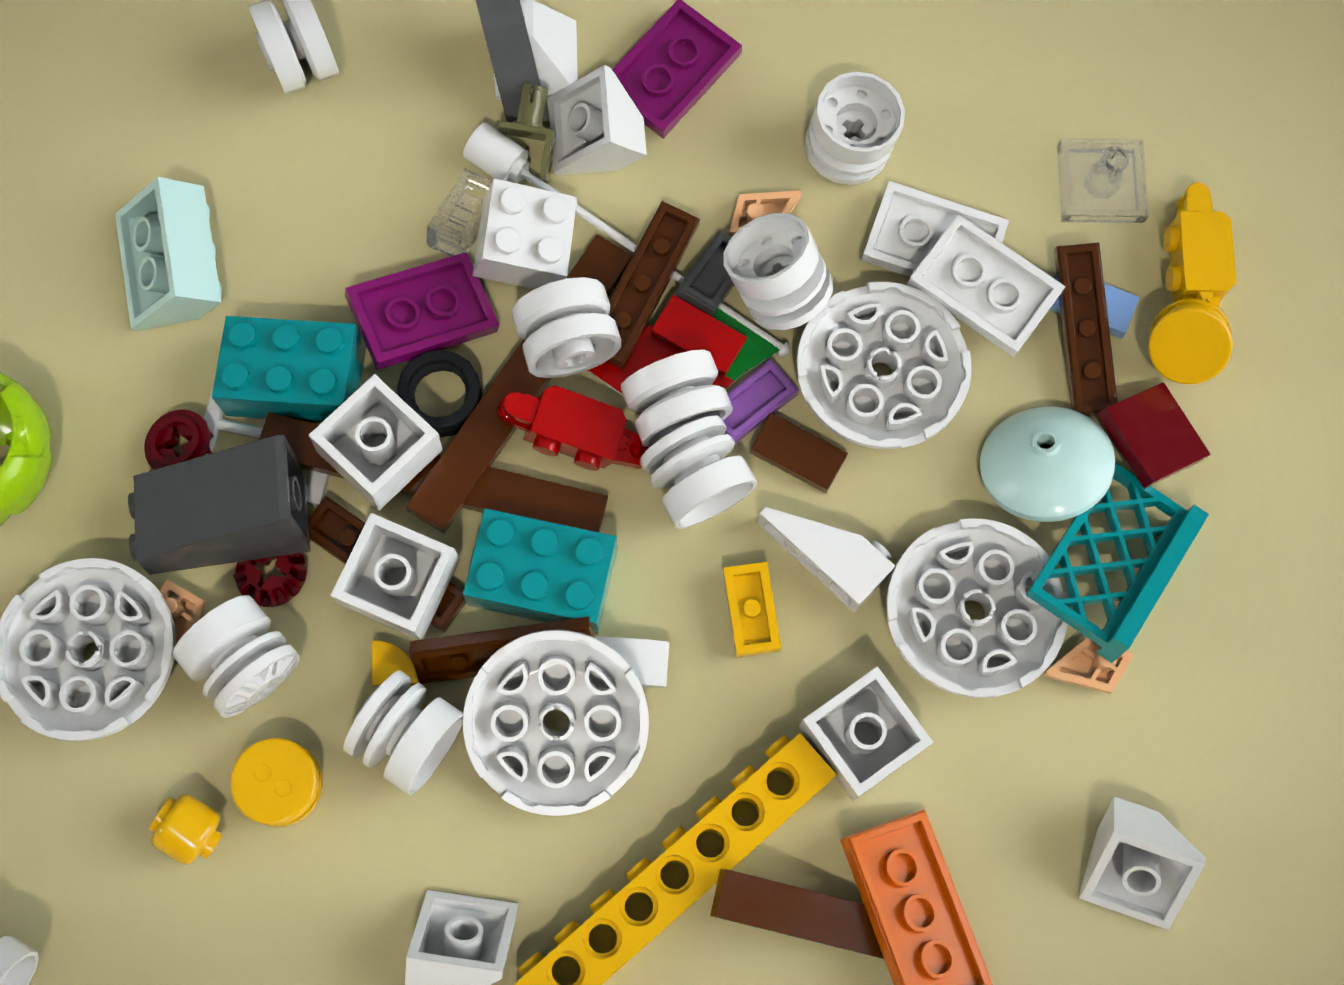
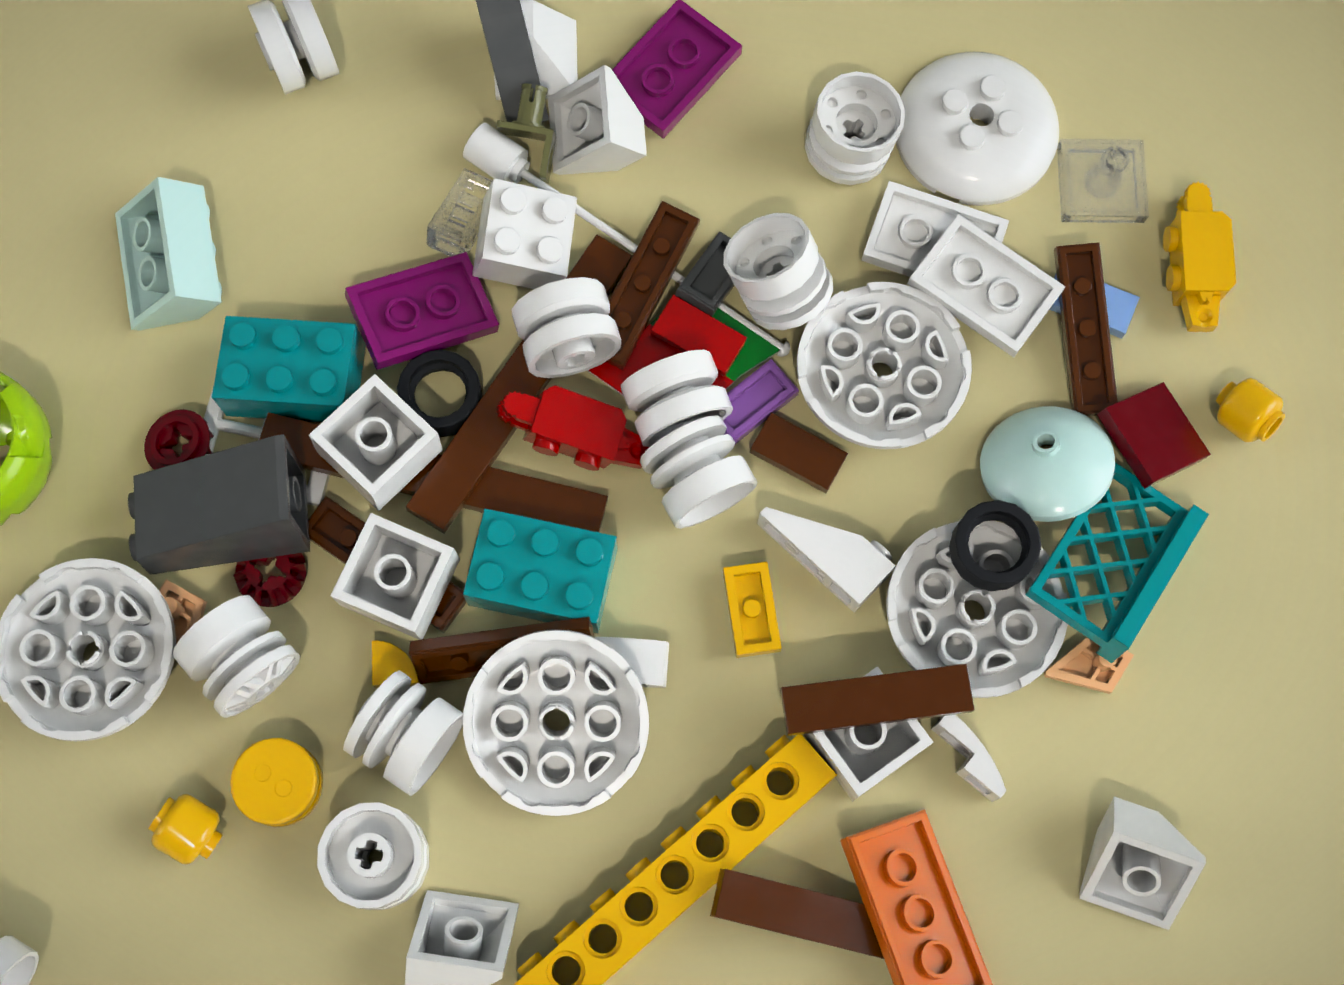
(346, 852): none -> white wheel
(756, 205): light nougat piece -> none
(876, 699): none -> reddish brown tile
(973, 160): none -> white brick
(978, 767): none -> white slope
(1013, 517): none -> black tyre
(1190, 341): yellow head -> none
(1250, 410): none -> yellow head

